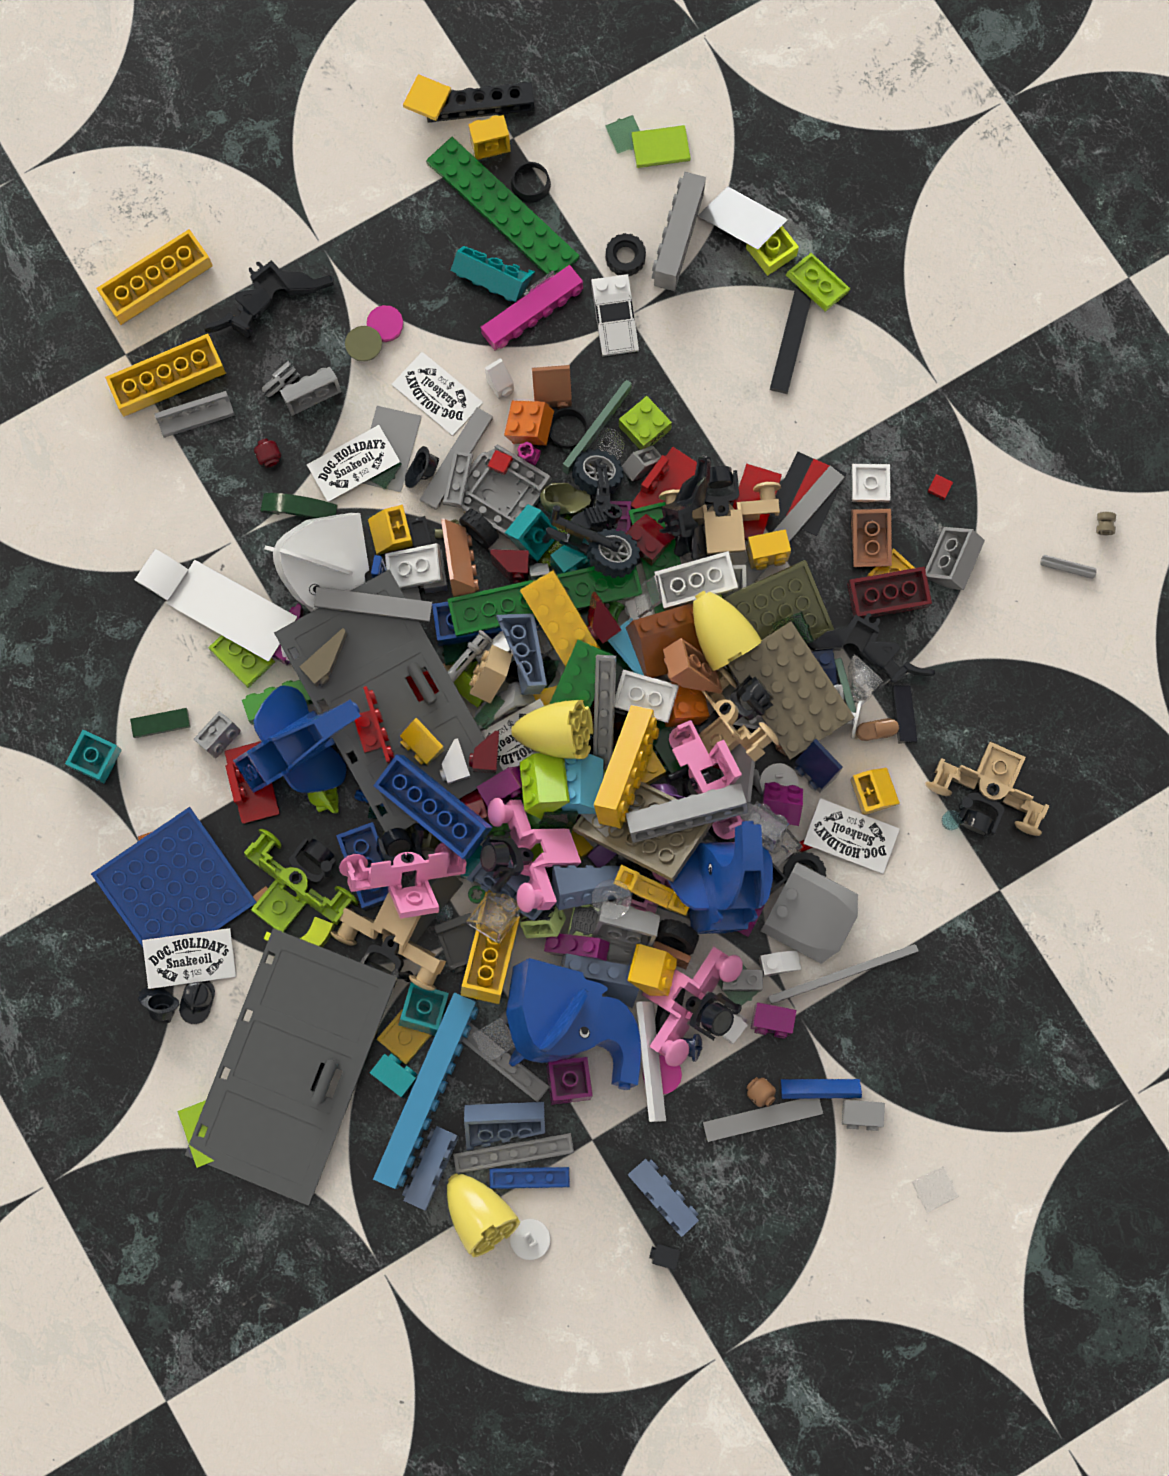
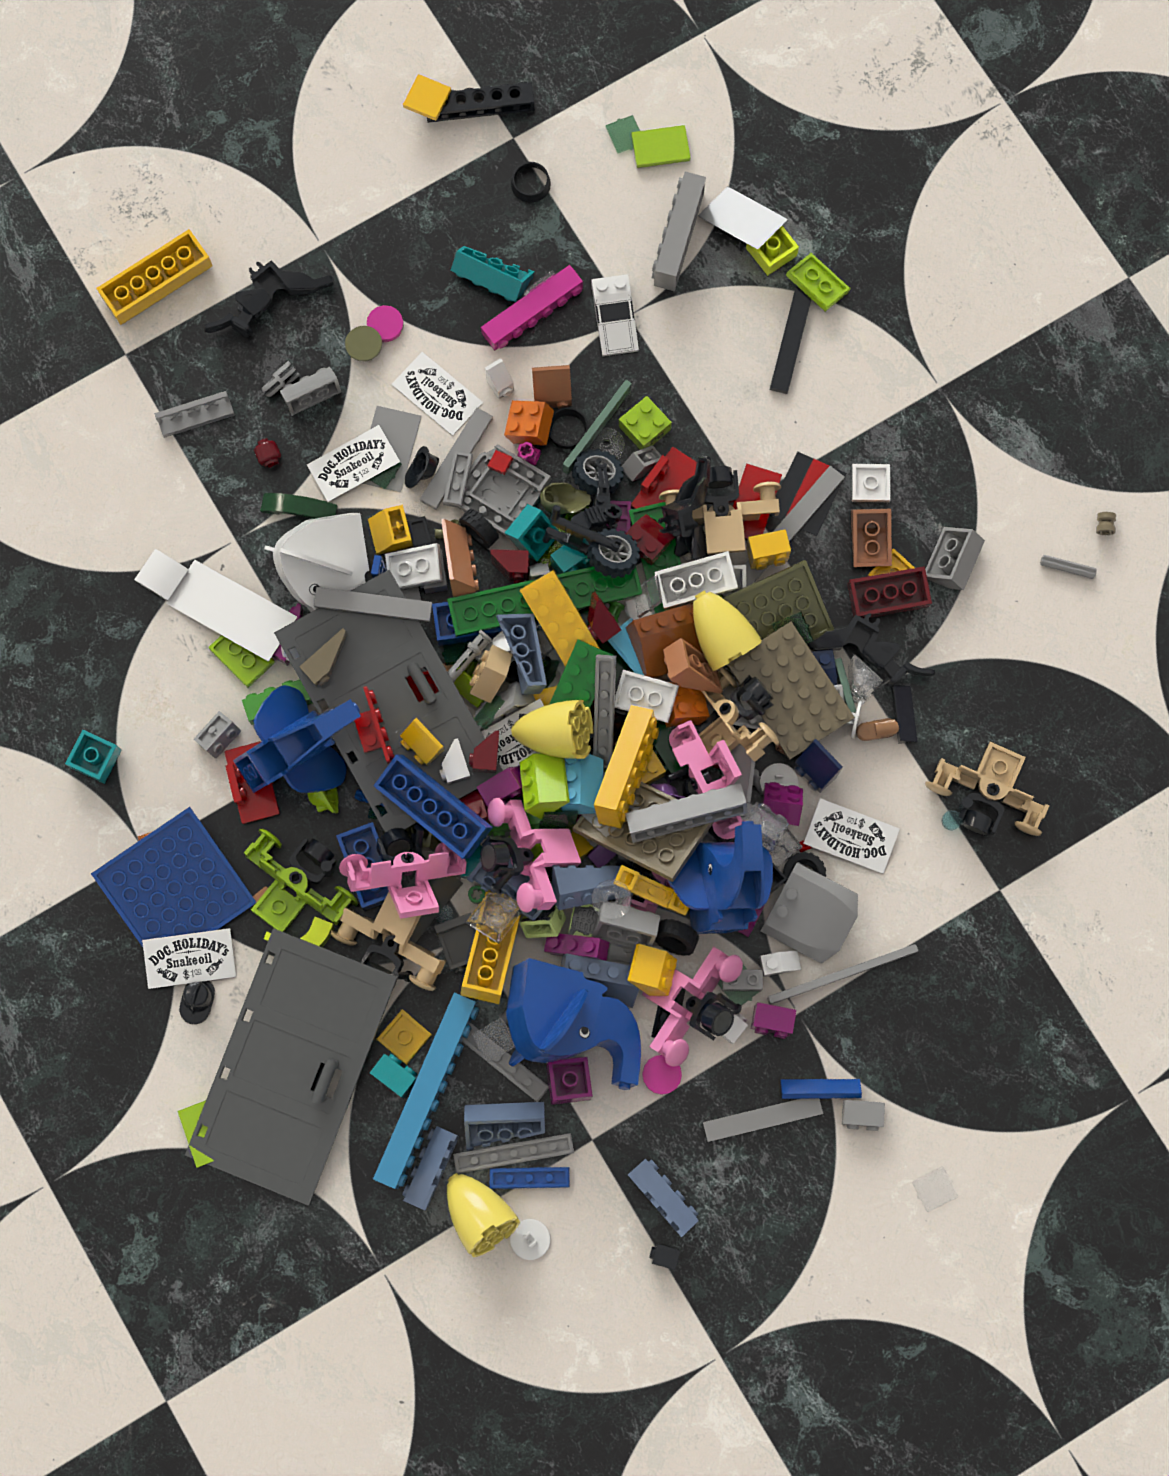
(159, 1003): black piece -> none
(160, 723): dark green tile -> none
(165, 375): yellow brick -> none
(423, 1009): teal brick -> none
(489, 137): yellow brick -> none
(501, 208): green plate -> none
(632, 242): black tyre -> none
(651, 1062): white tile -> none
(682, 958): nougat tile -> none
(695, 1046): dark blue piece -> none
(761, 1092): medium nougat head -> none
(874, 790): yellow slope -> none
(940, 487): red tile -> none

